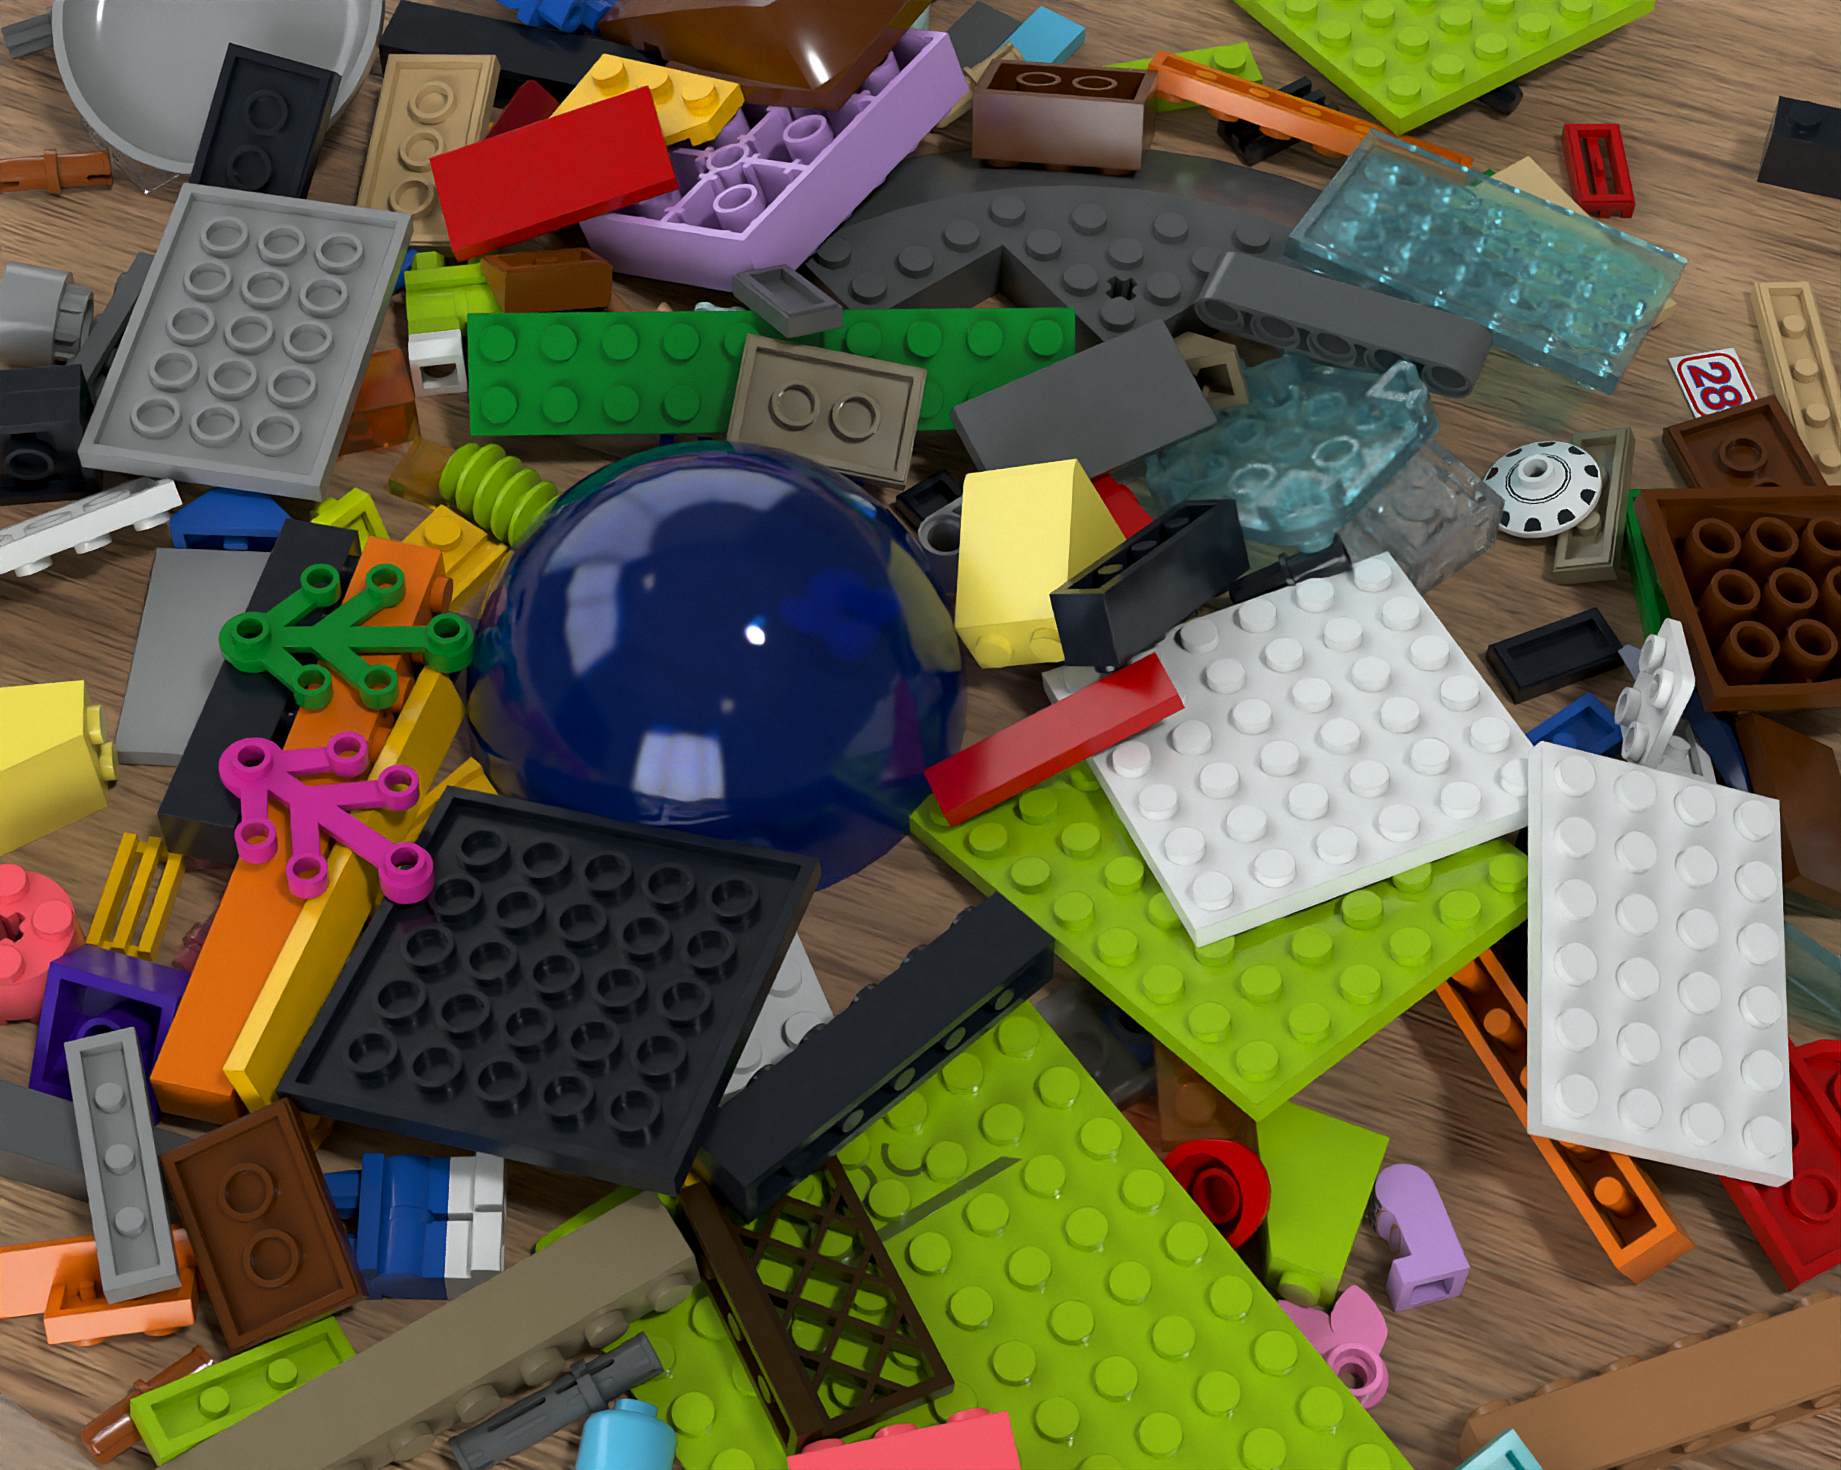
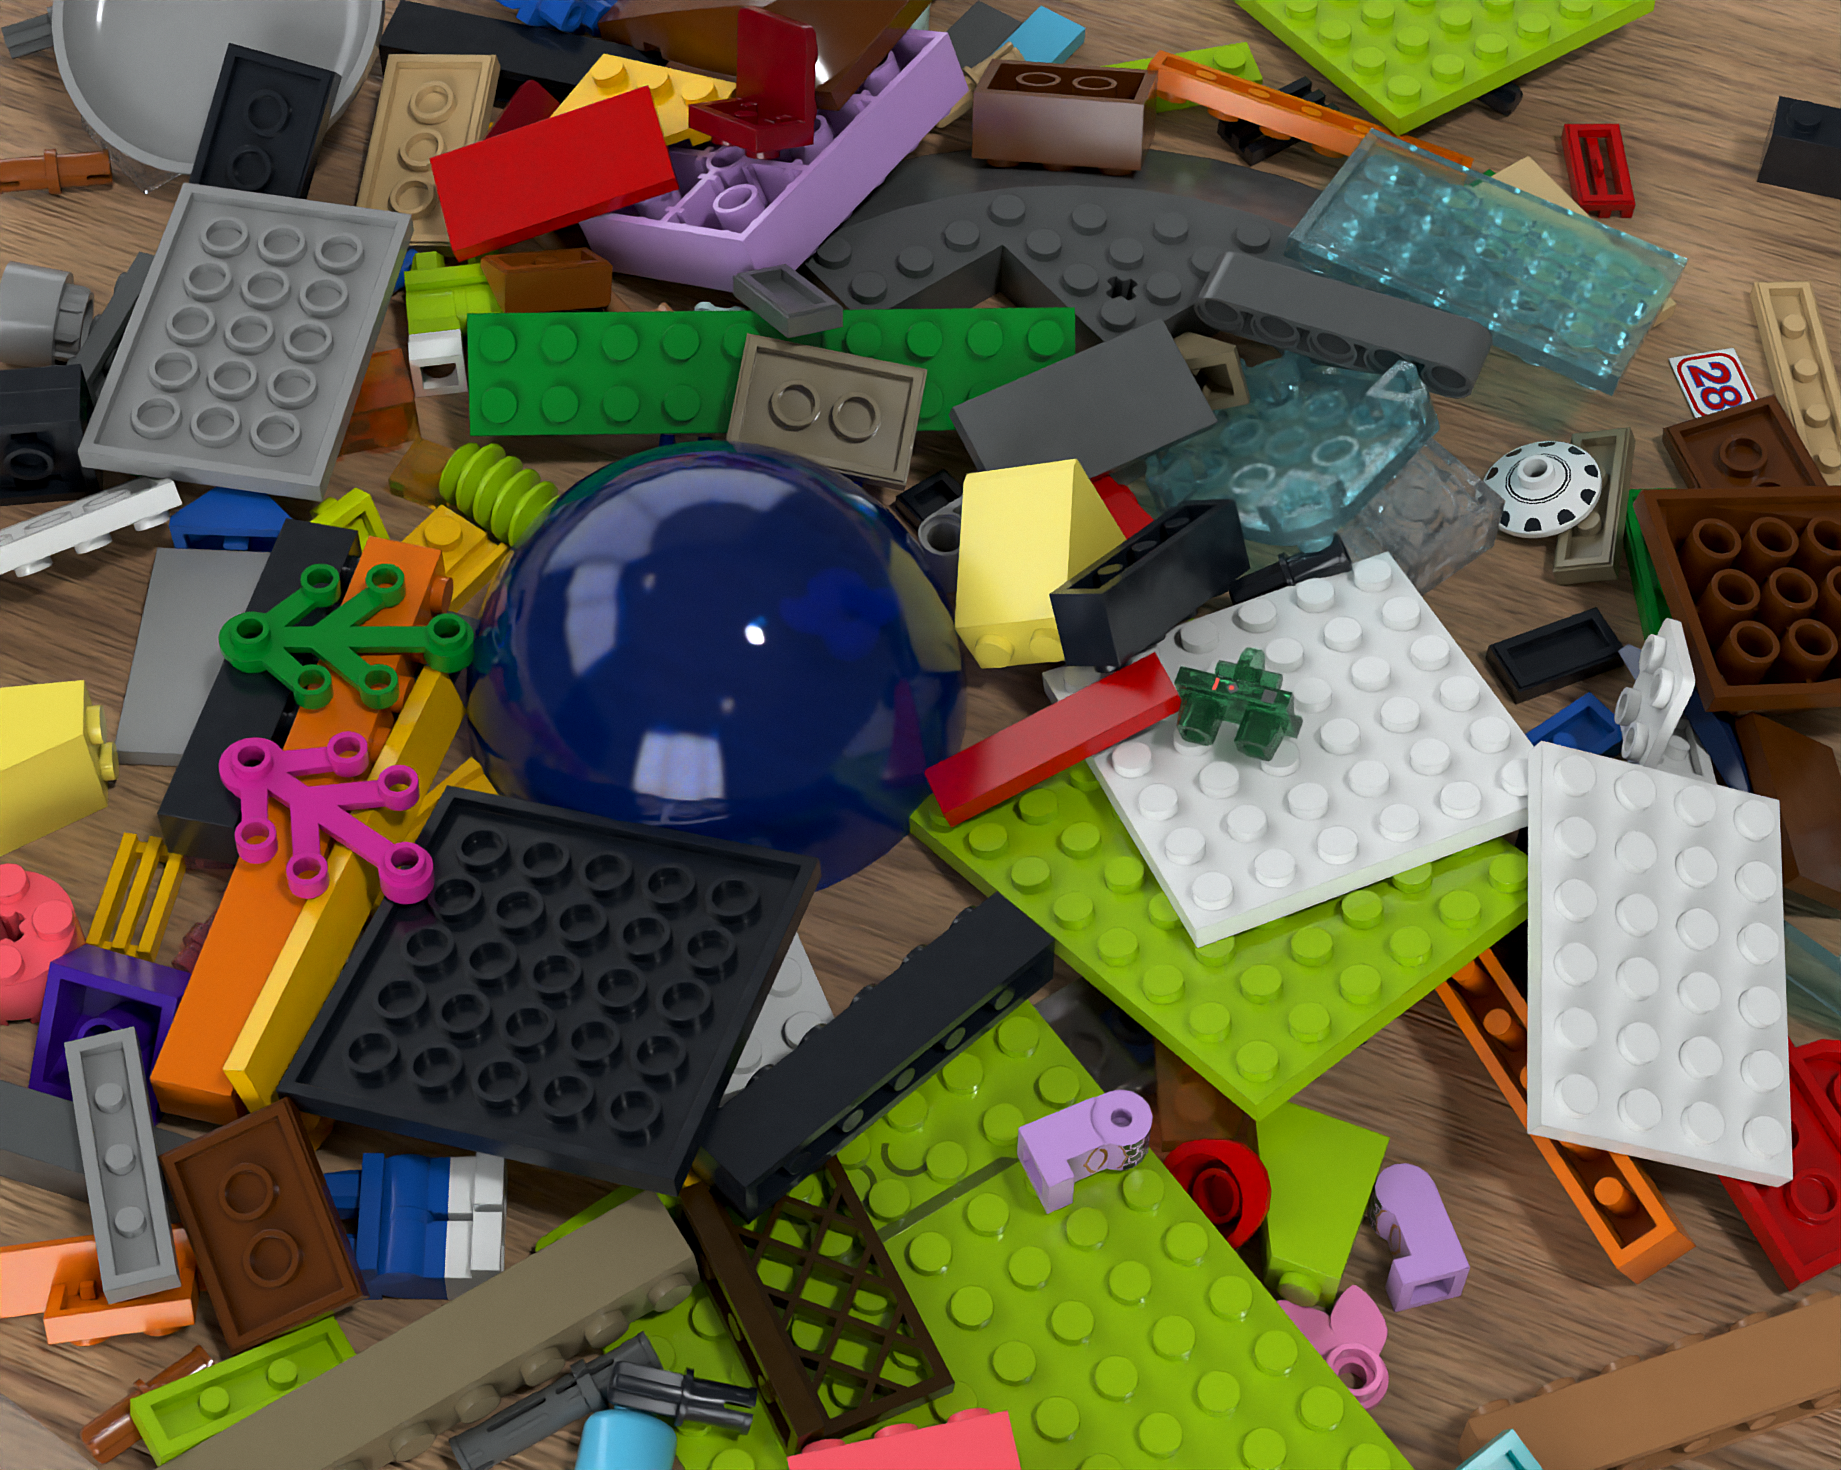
(681, 1396): none -> black axle
(773, 88): none -> dark red bracket
(1083, 1140): none -> lavender leg
(1239, 695): none -> clear green hips

